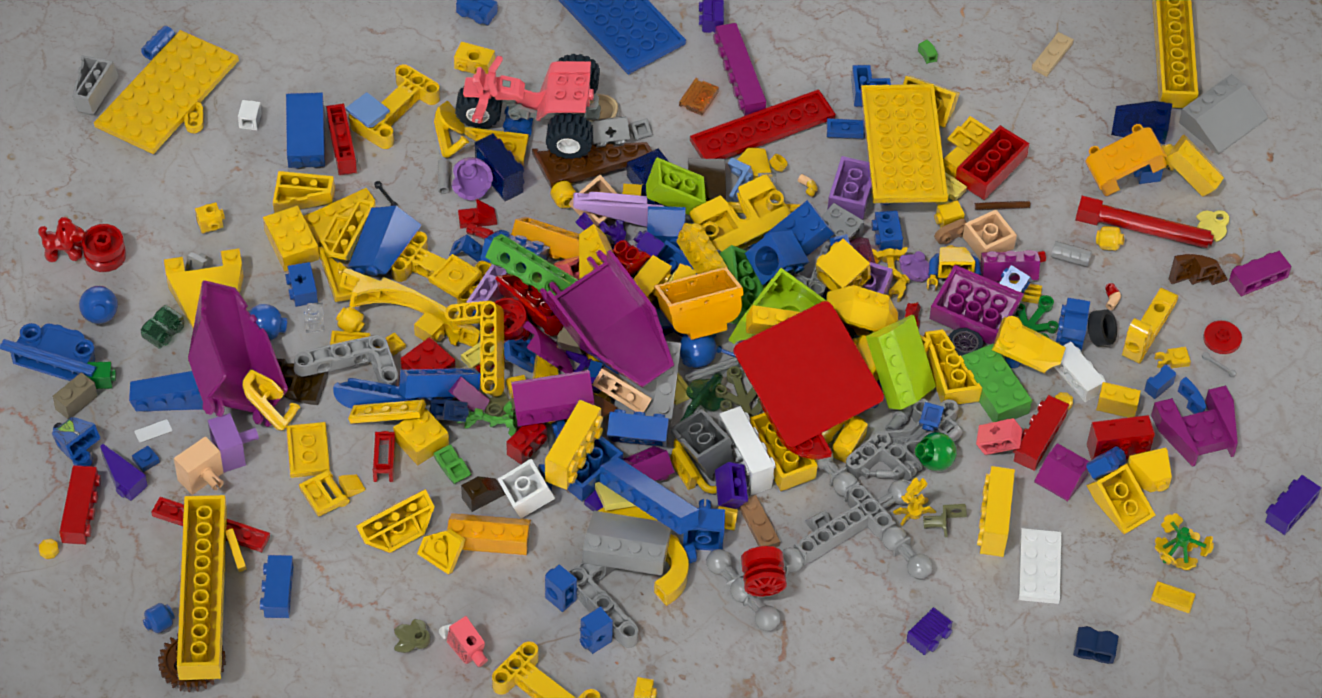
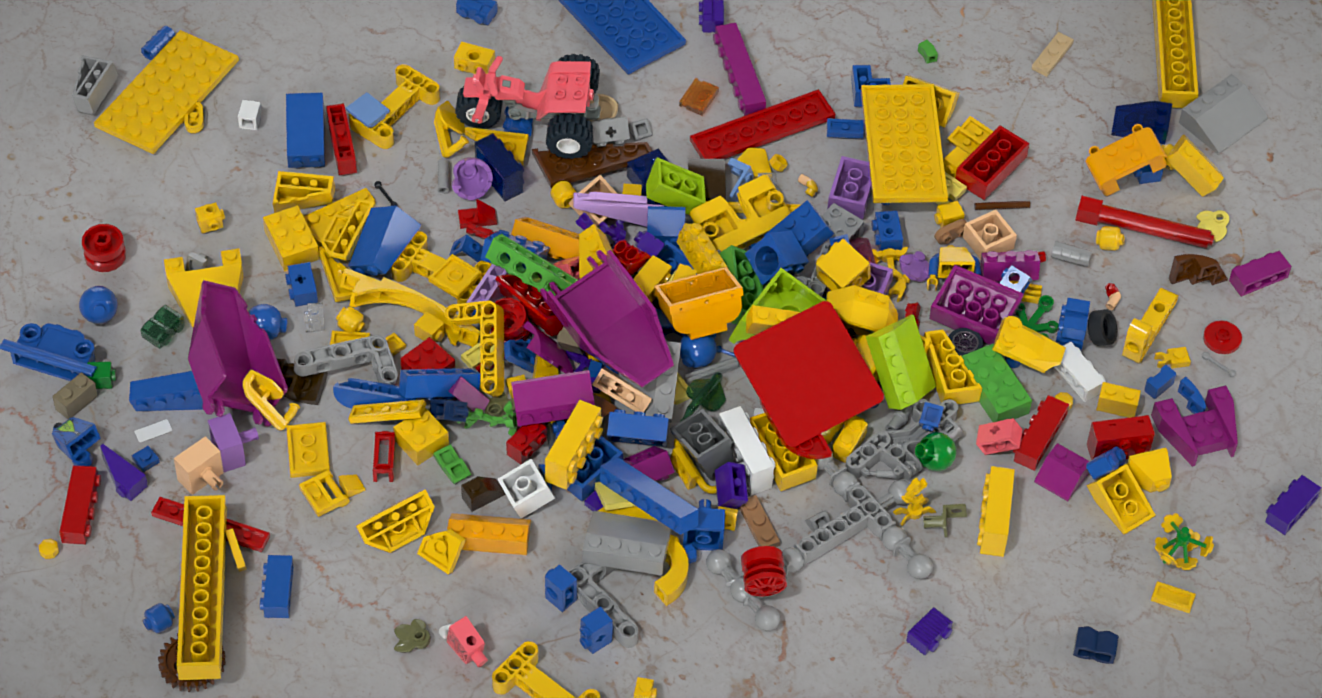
(66, 238): red animal -> none
(741, 399): olive plant -> none
(1040, 566): white plate -> none

